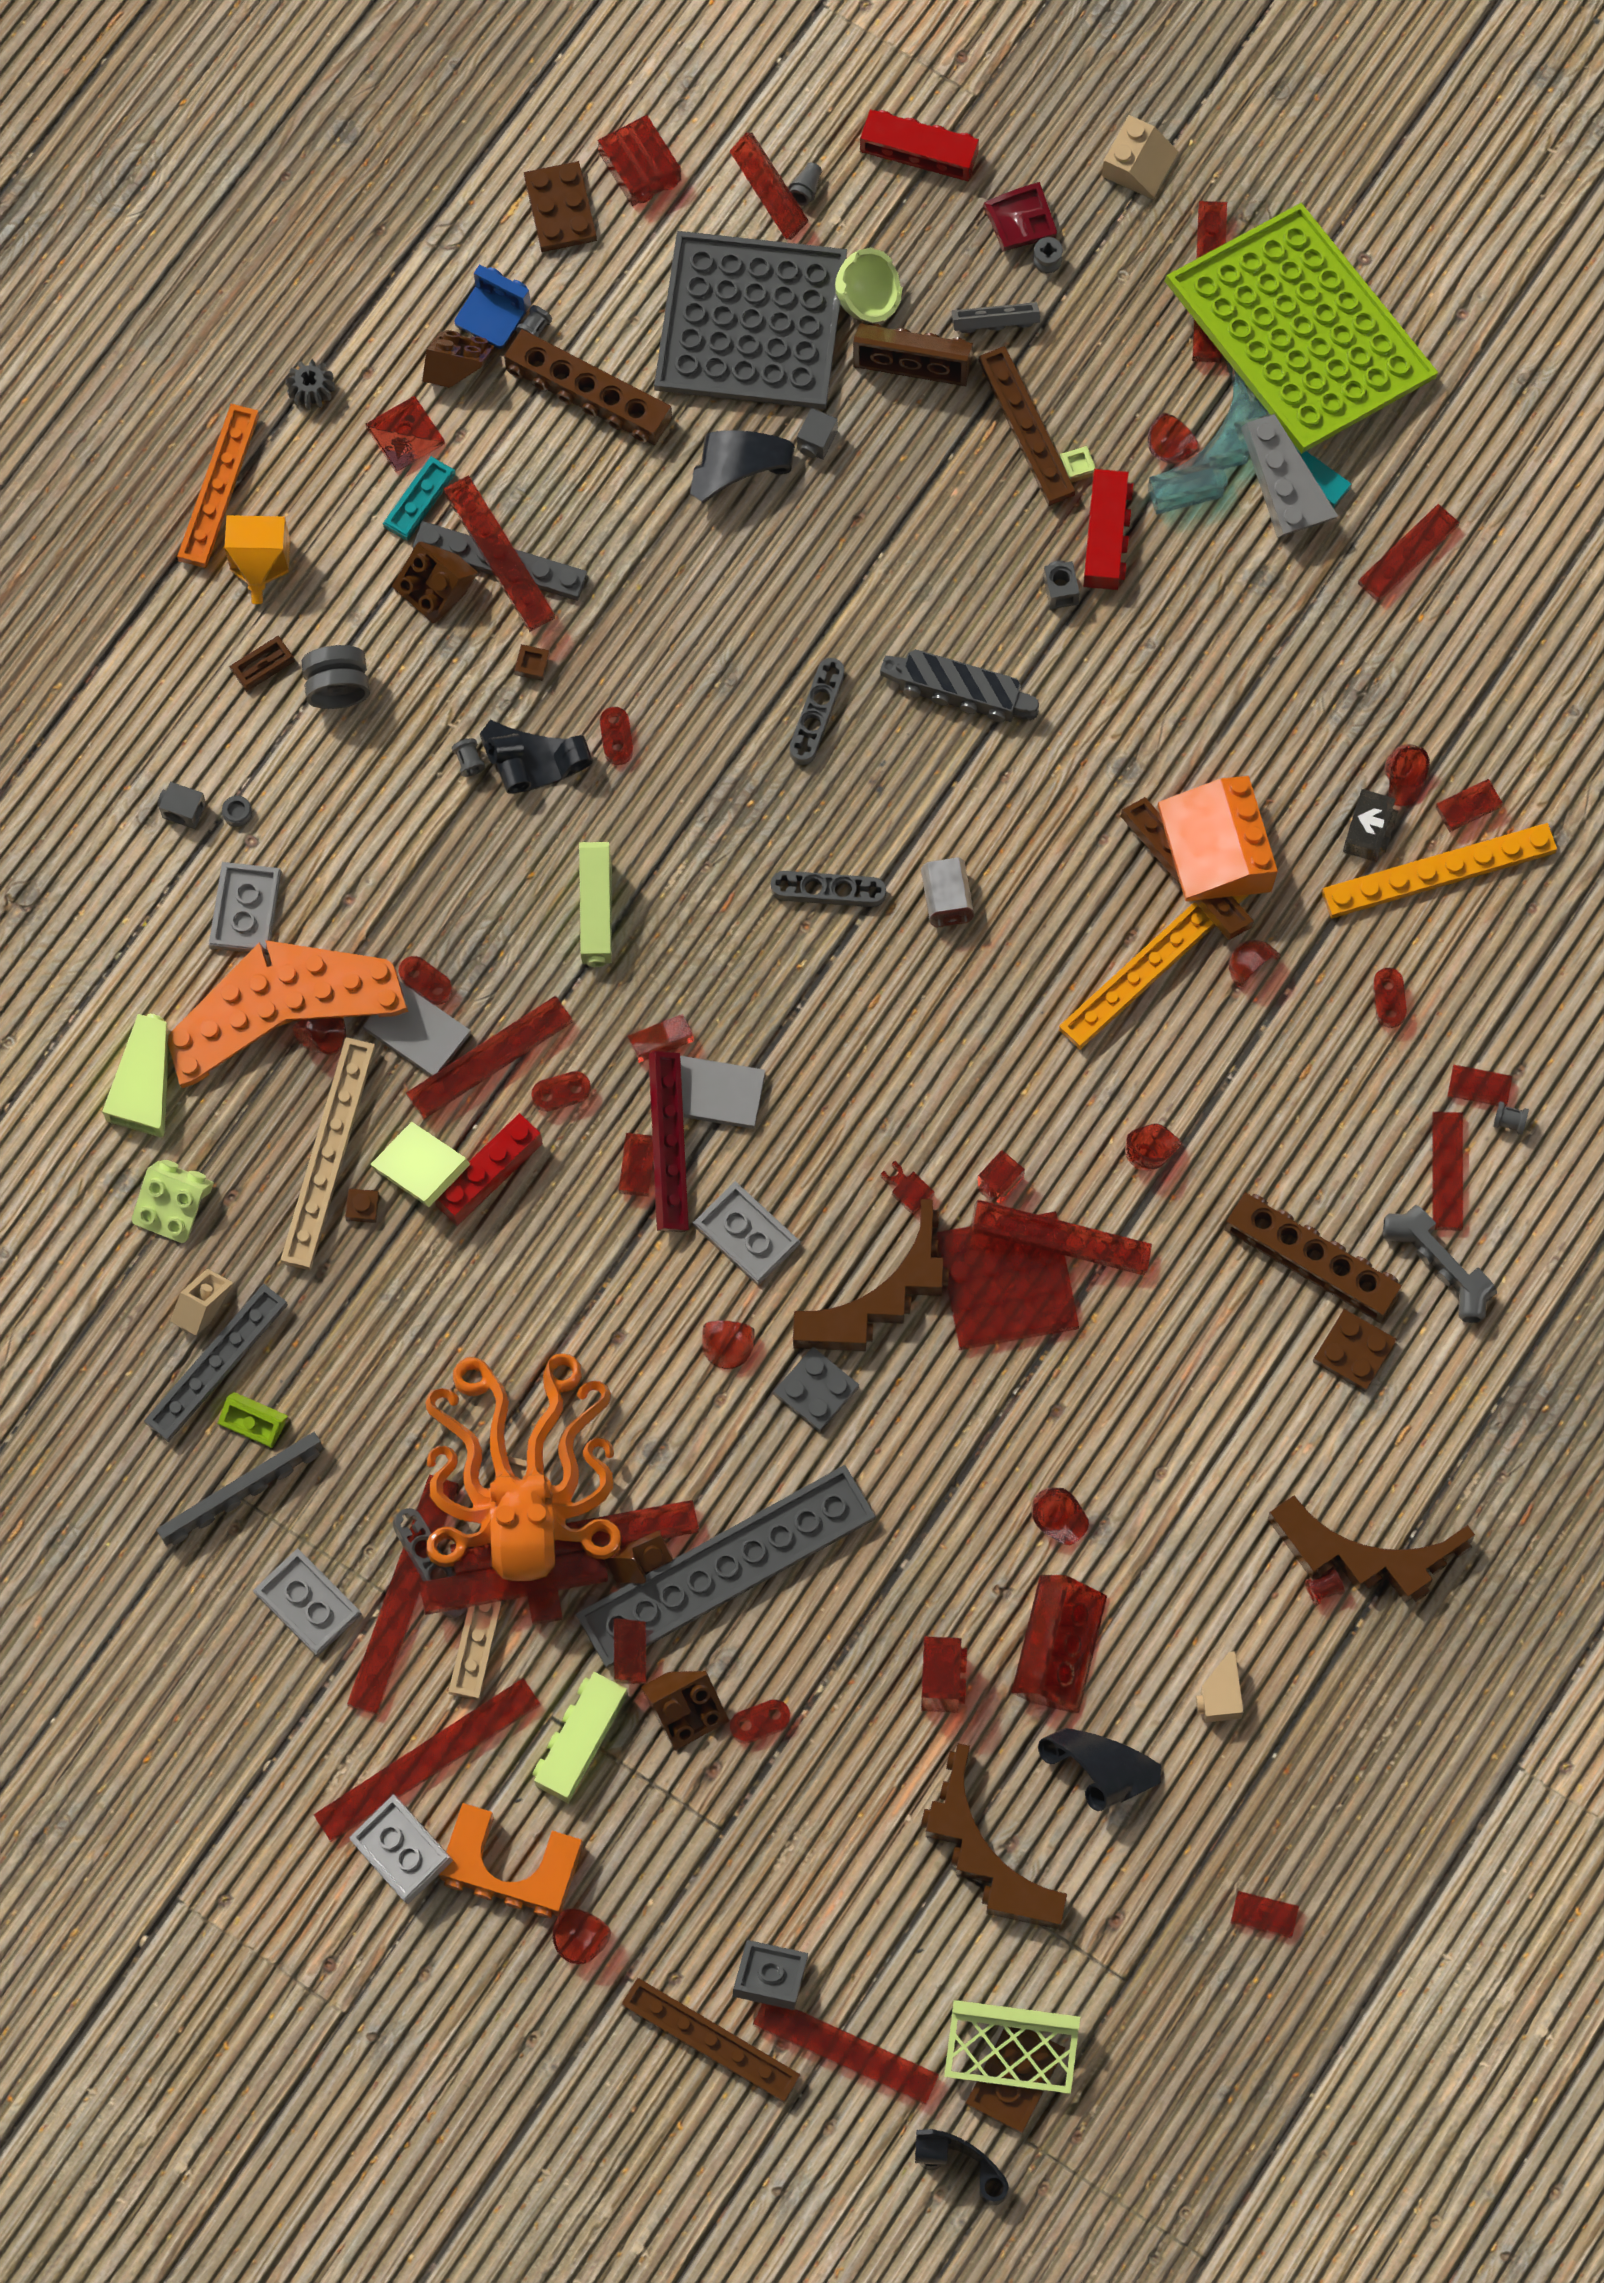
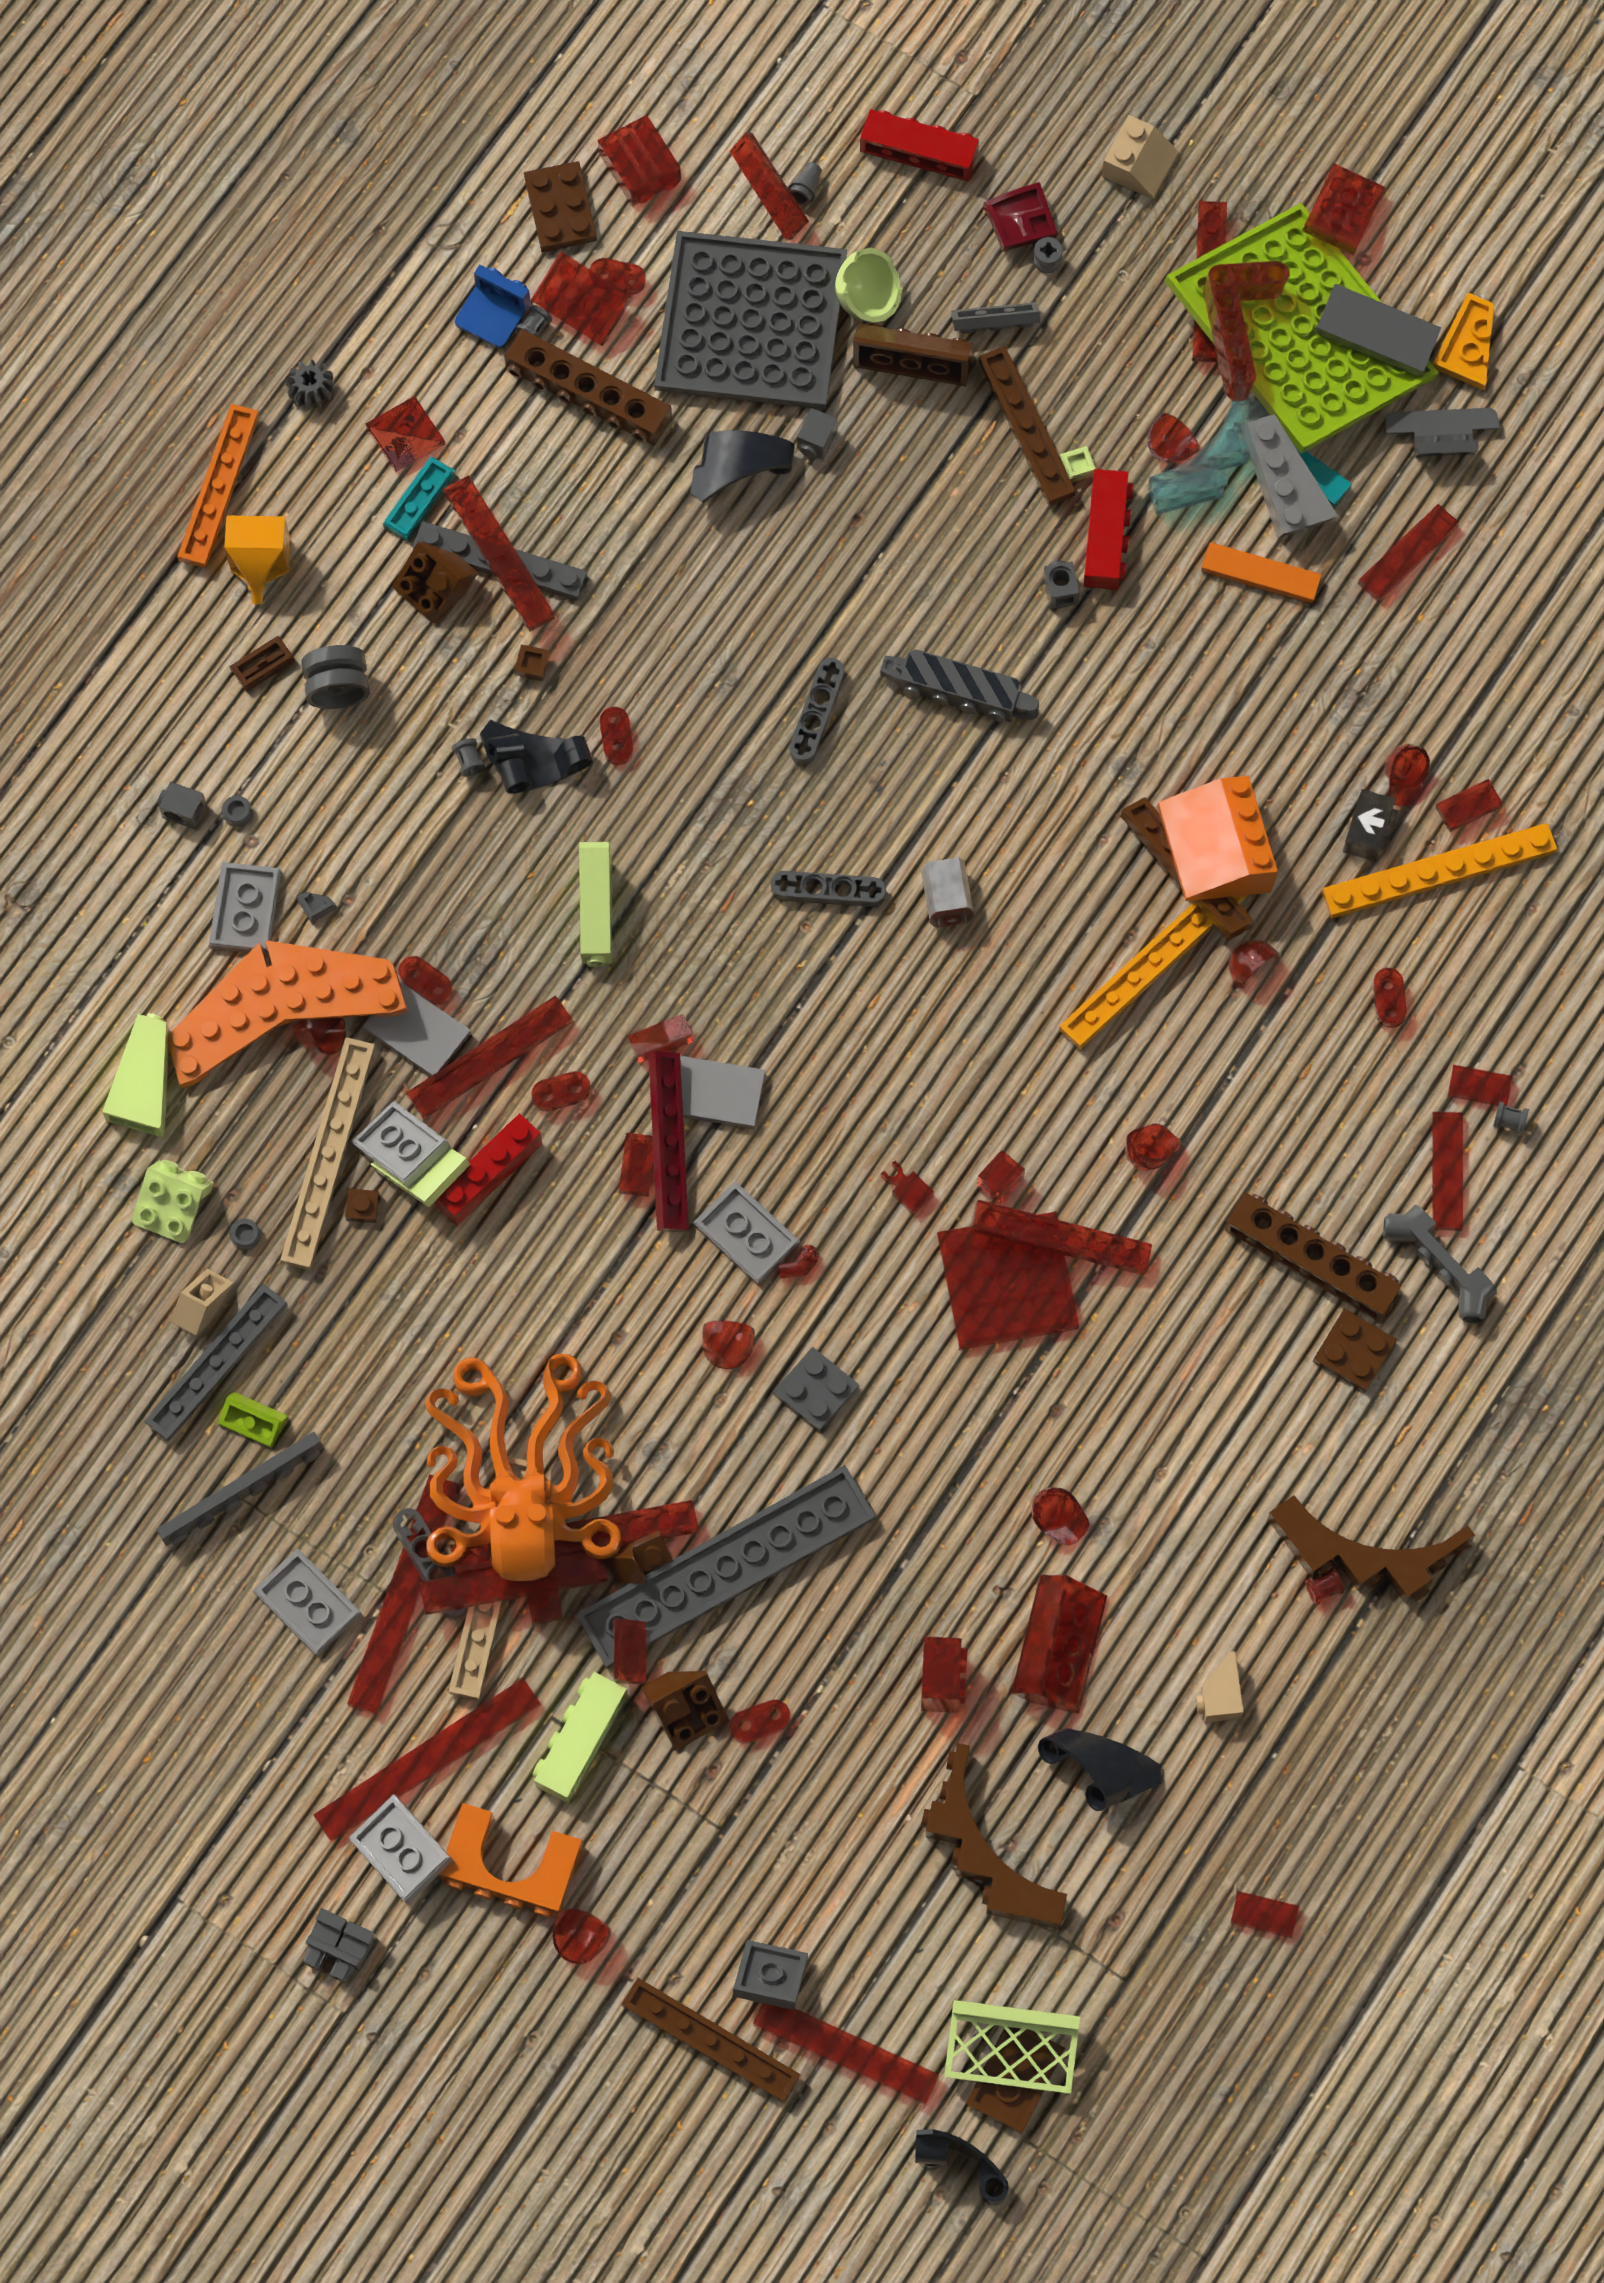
(245, 1234): none -> dark grey tile
(315, 905): none -> dark grey tile
(340, 1941): none -> dark grey hips
(401, 1144): none -> light grey tile
(454, 358): reddish brown slope -> none
(581, 298): none -> clear red plate
(620, 274): none -> clear red plate
(803, 1264): none -> clear red arm
(847, 1325): reddish brown arch -> none
(1228, 294): none -> clear red beam
(1261, 572): none -> orange tile
(1343, 209): none -> clear red plate
(1378, 330): none -> dark grey tile
(1442, 430): none -> dark grey plate
(1468, 343): none -> light orange wing

